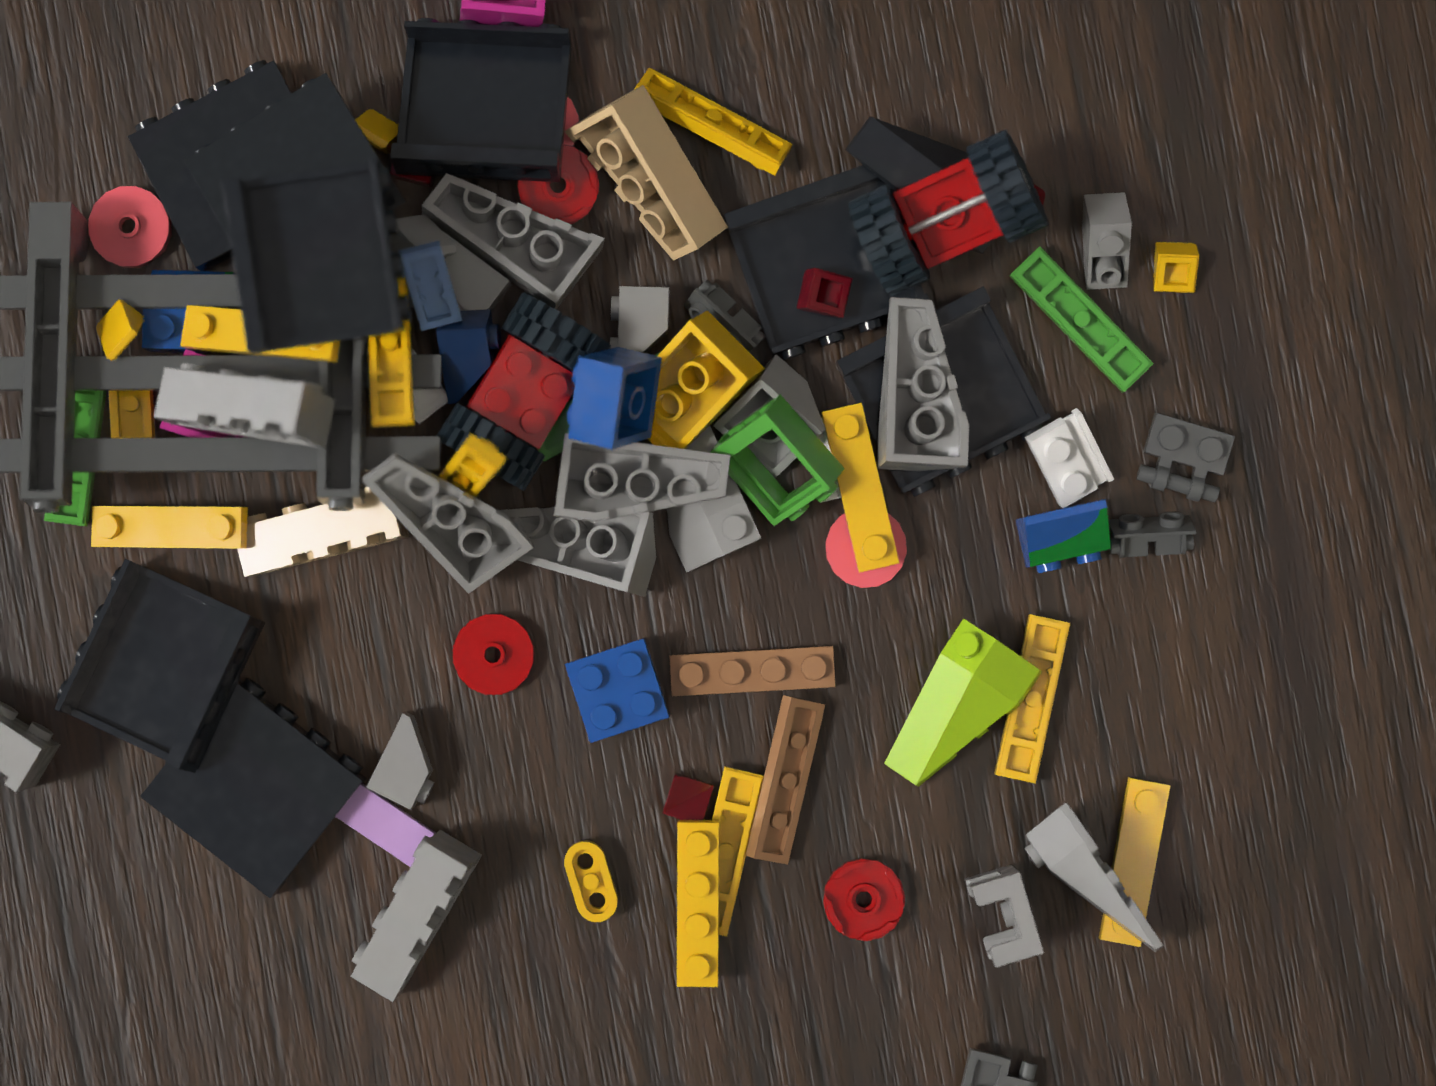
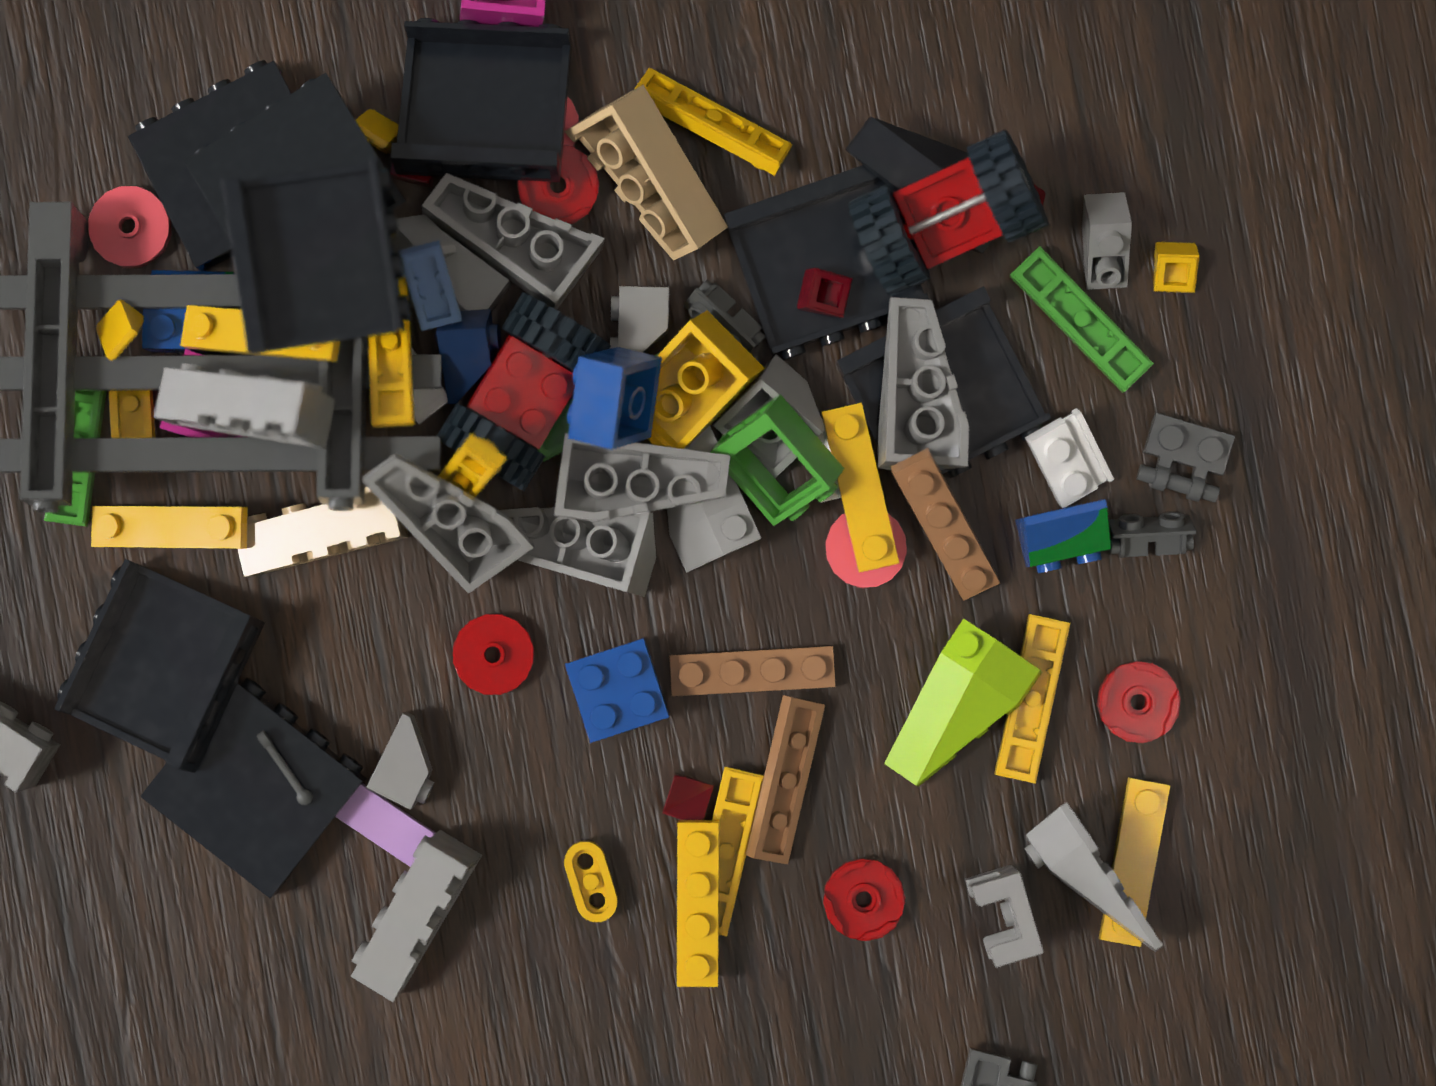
(304, 796): none -> dark grey hinge
(945, 524): none -> medium nougat plate
(1160, 704): none -> red plate

